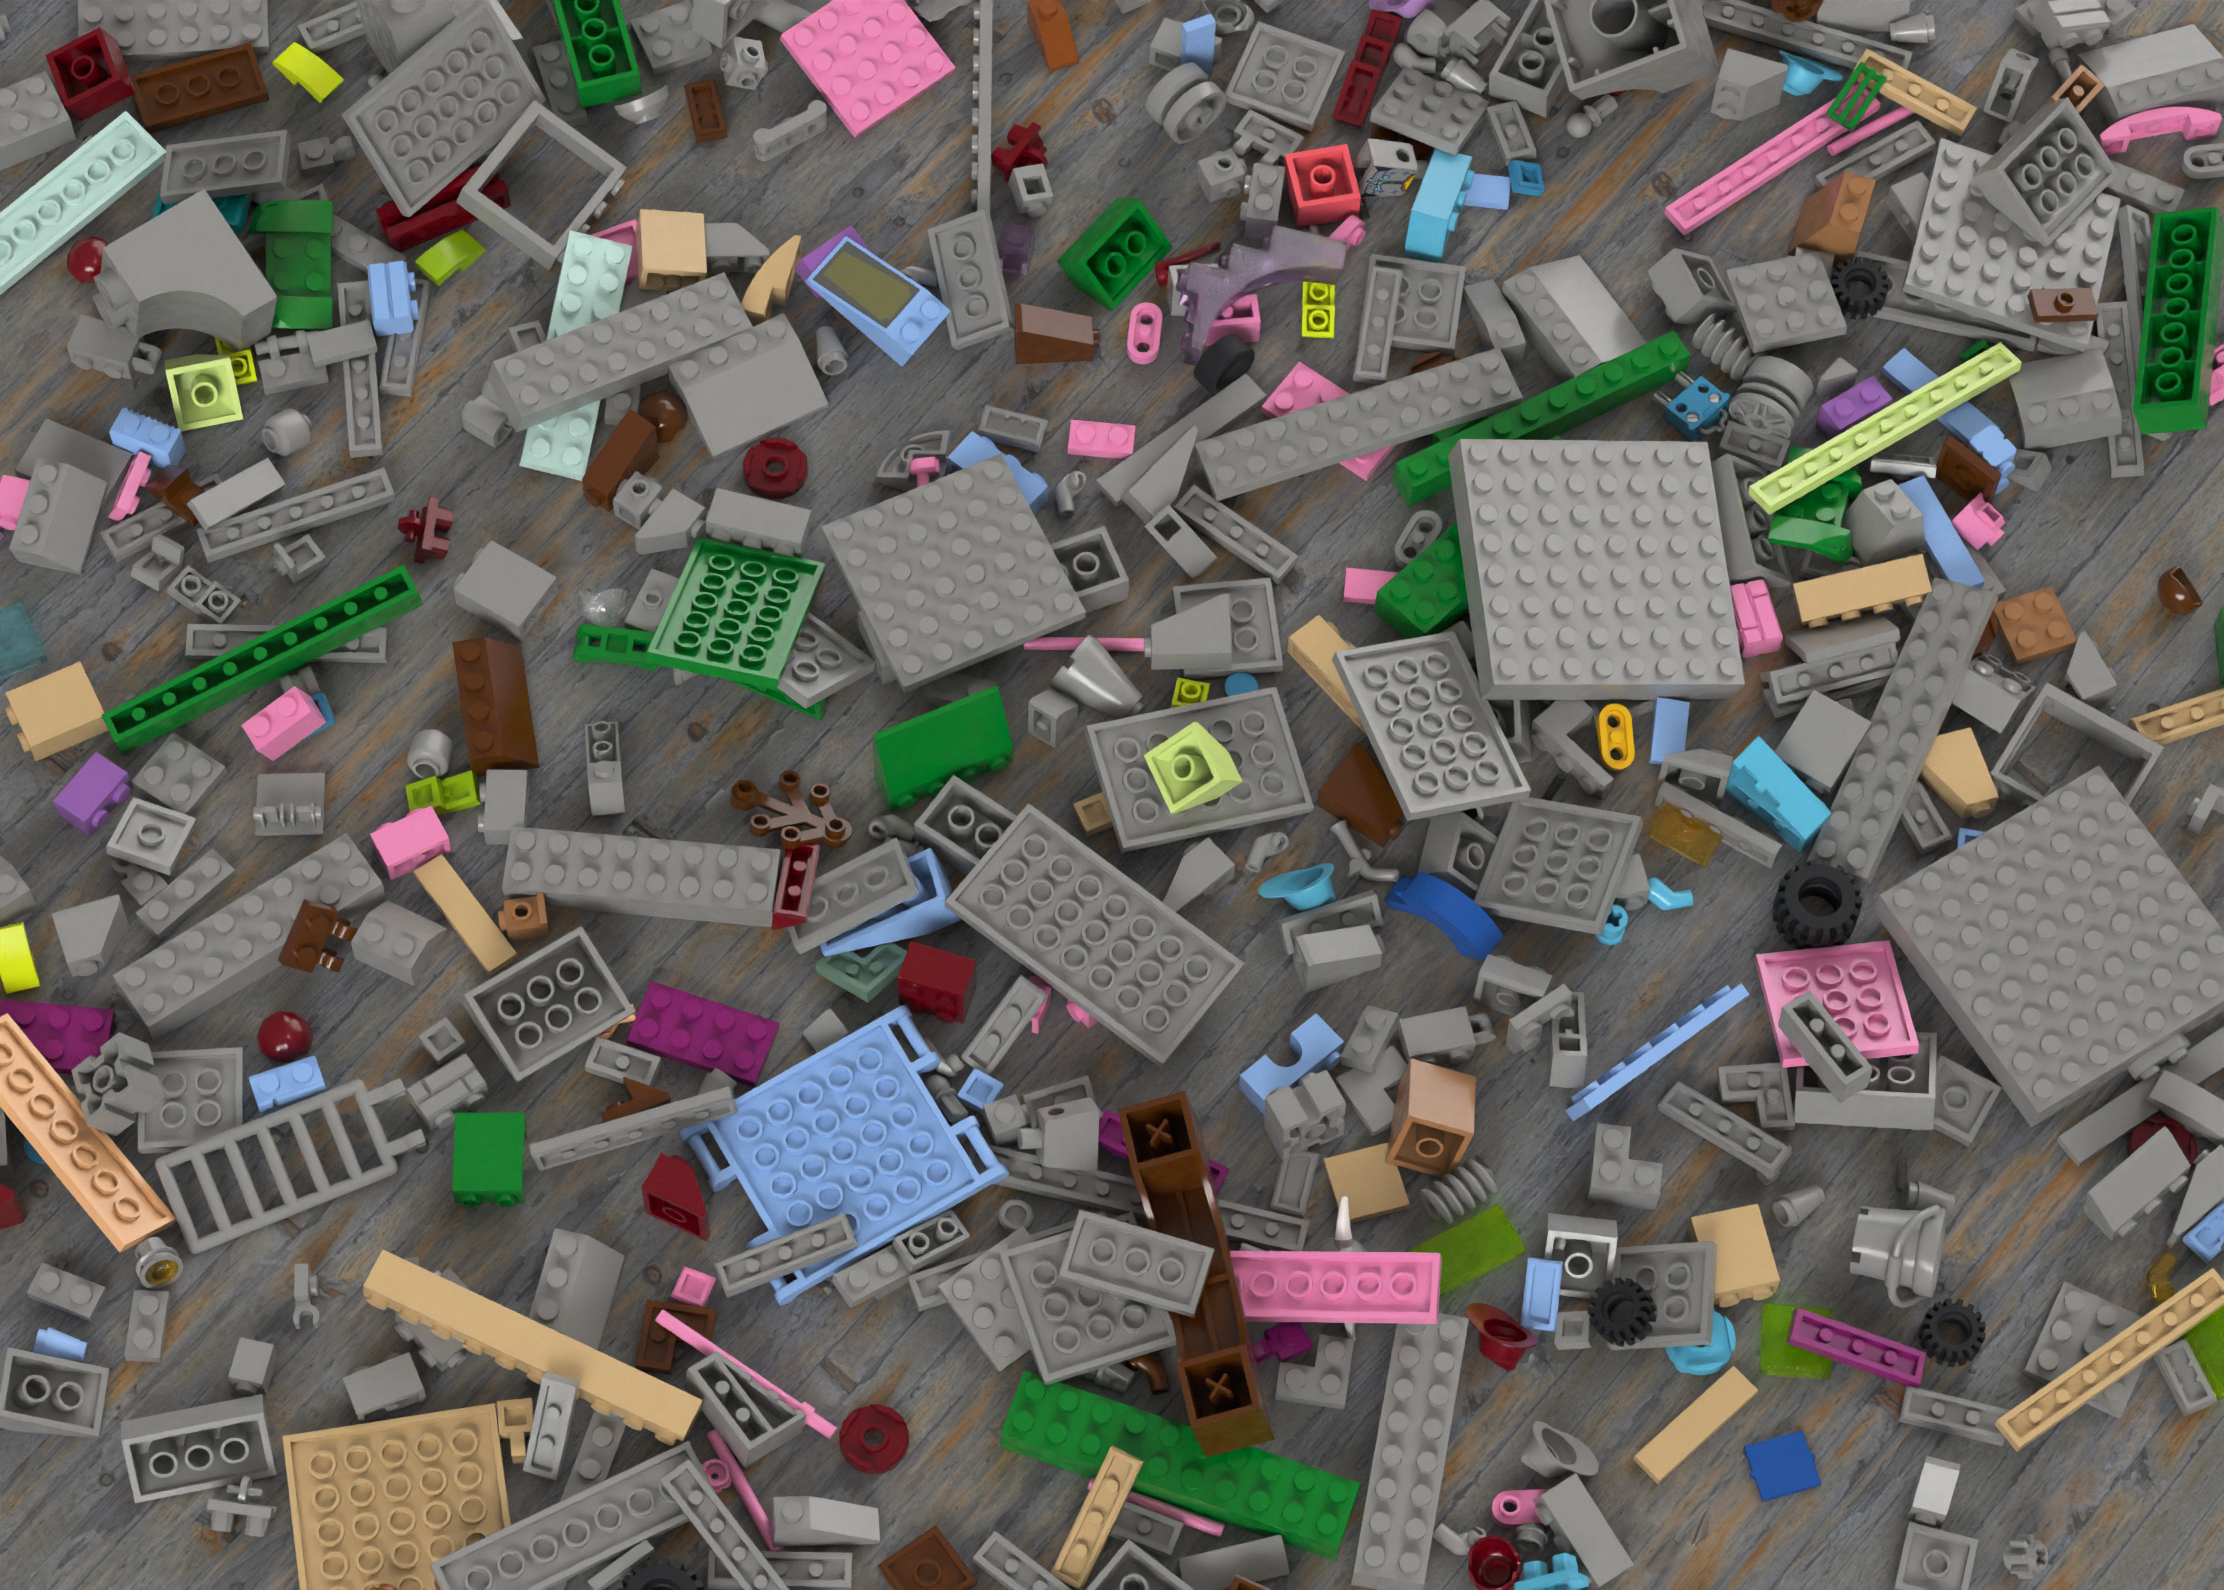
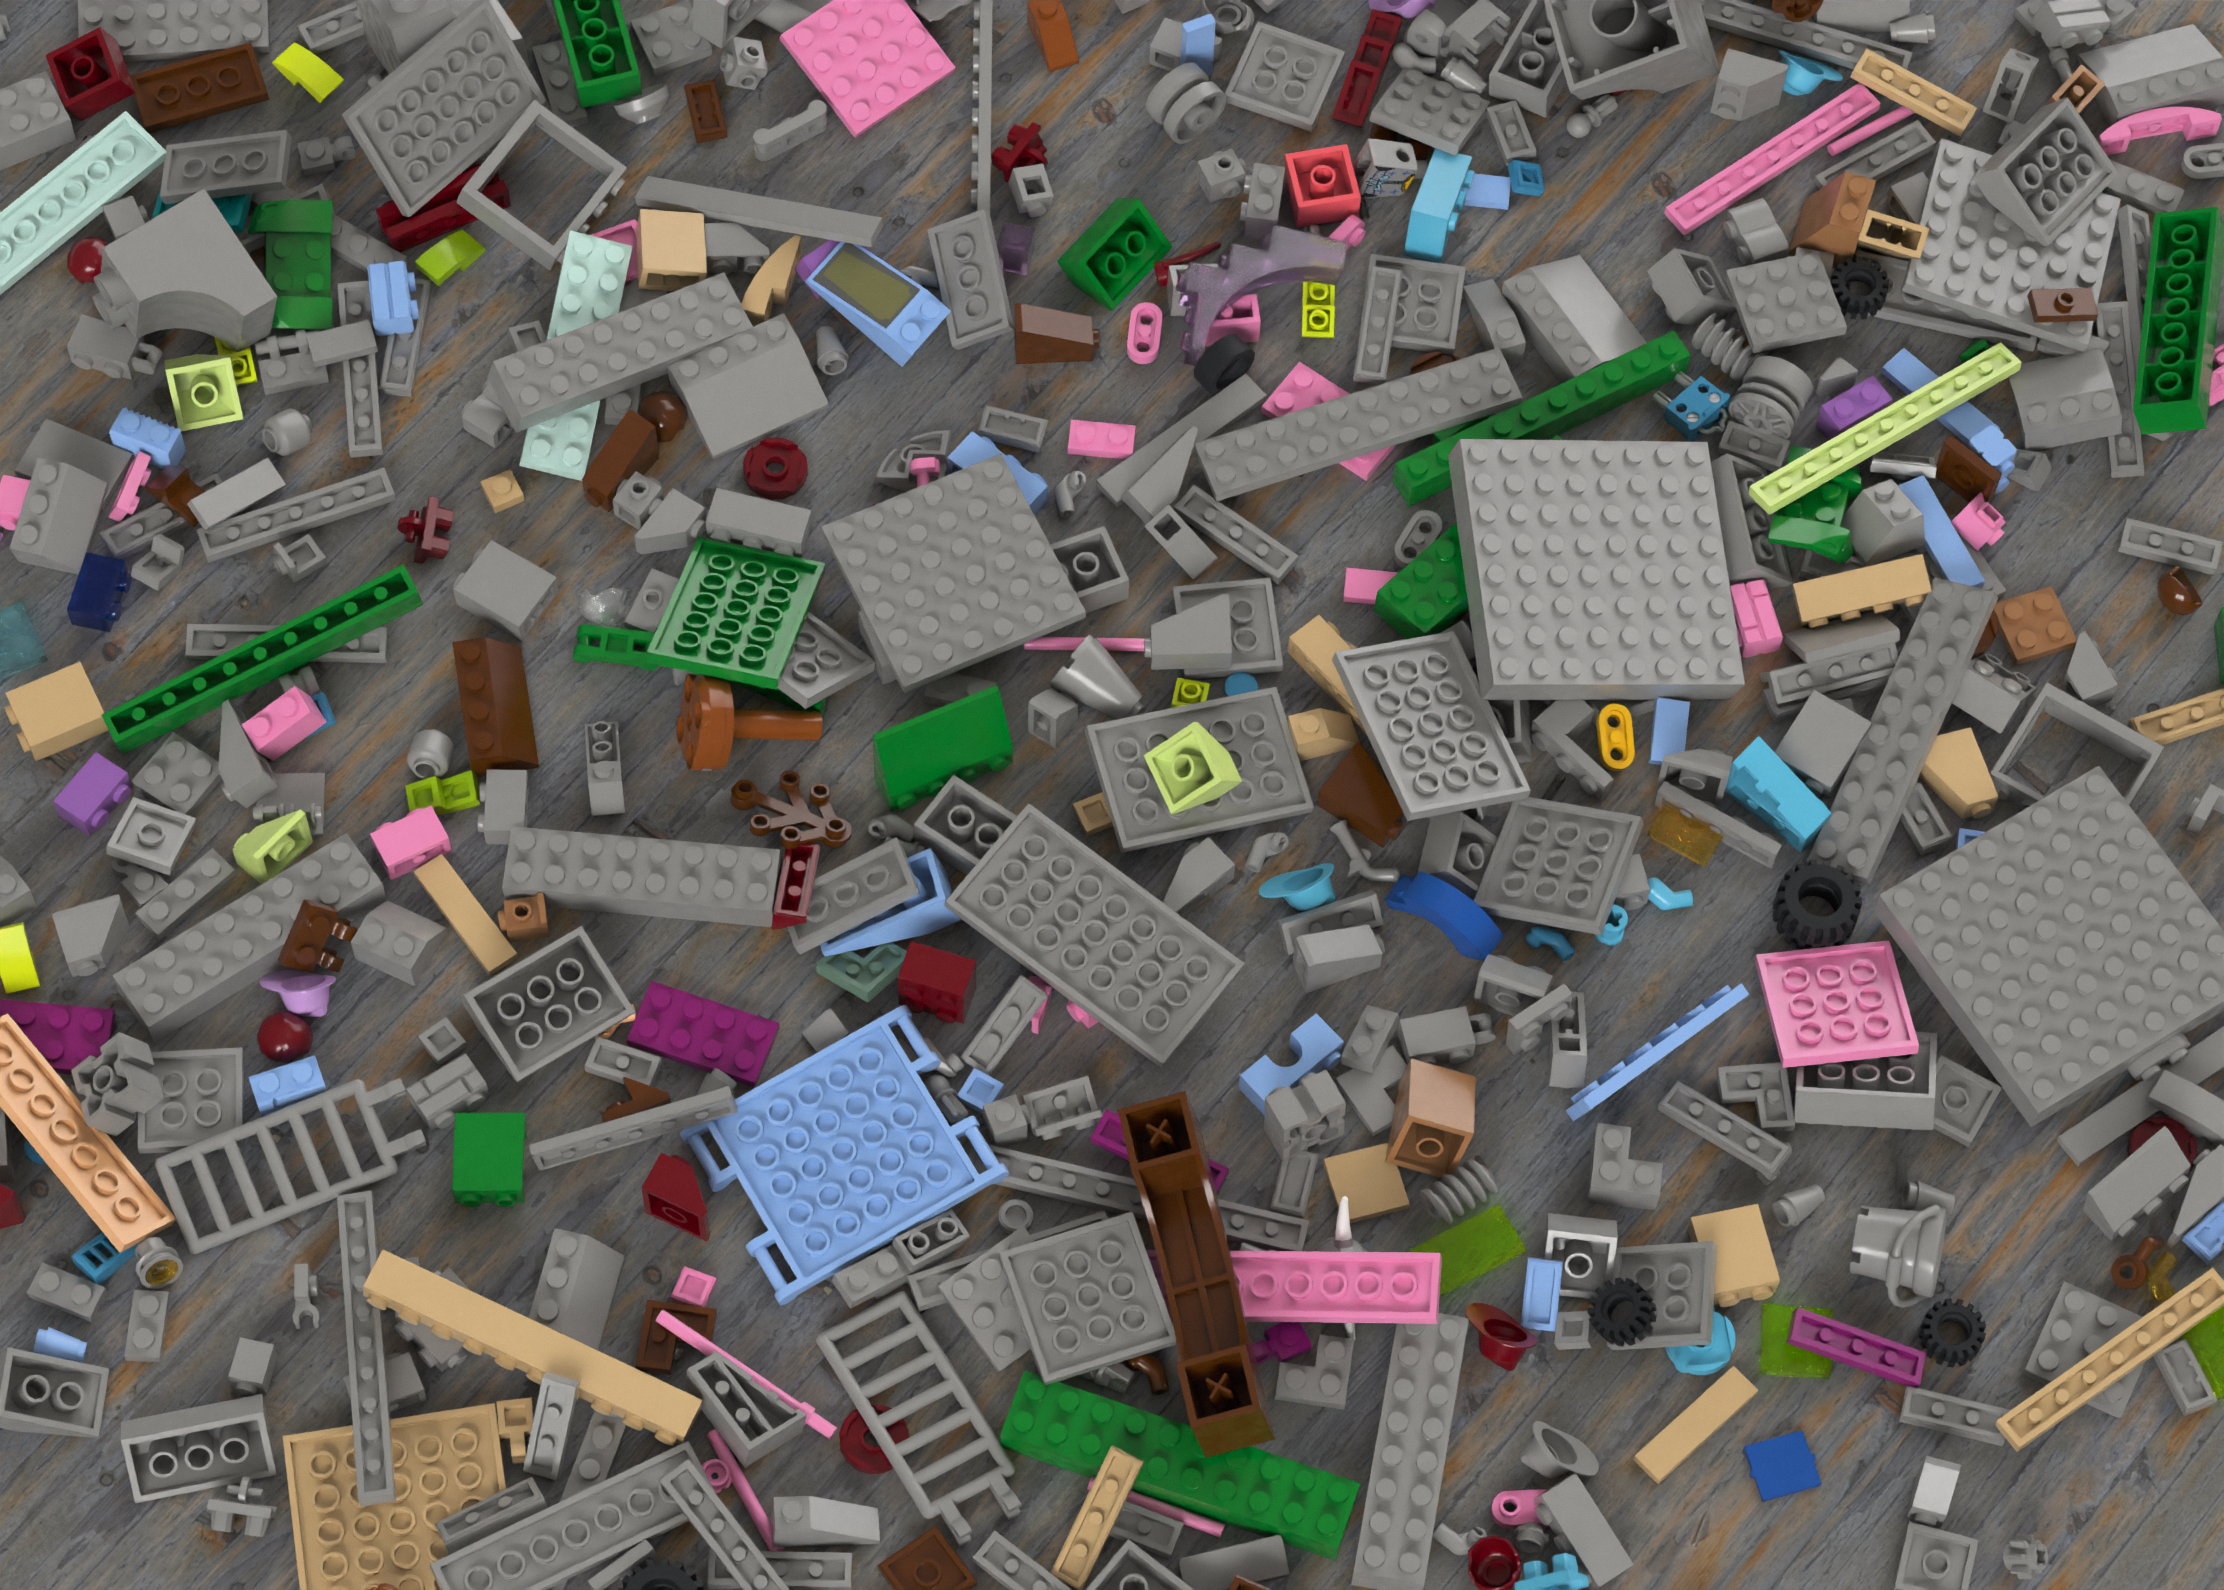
(99, 592): none -> clear blue brick
(108, 1267): none -> dark azure slope
(124, 216): none -> light grey brick
(202, 596): light grey slope -> none
(241, 766): none -> light grey slope
(273, 846): none -> yellowish green slope
(301, 991): none -> lavender piece
(365, 1352): none -> light grey plate
(491, 1515): none -> light grey slope
(502, 491): none -> tan plate
(711, 723): none -> dark orange piece
(760, 211): none -> light grey tile
(785, 1255): light grey tile -> none
(877, 1423): none -> light grey bar
(1065, 1135): light grey torso -> none
(1136, 1263): light grey plate -> none
(1266, 137): light grey plate -> none
(1321, 733): none -> tan slope
(1552, 937): none -> dark azure arm
(1755, 233): none -> light grey brick
(1825, 1046): light grey brick -> none
(1870, 75): green tile -> none
(1892, 236): none -> tan slope
(2137, 1262): none -> reddish brown plate
(2170, 546): none -> light grey plate

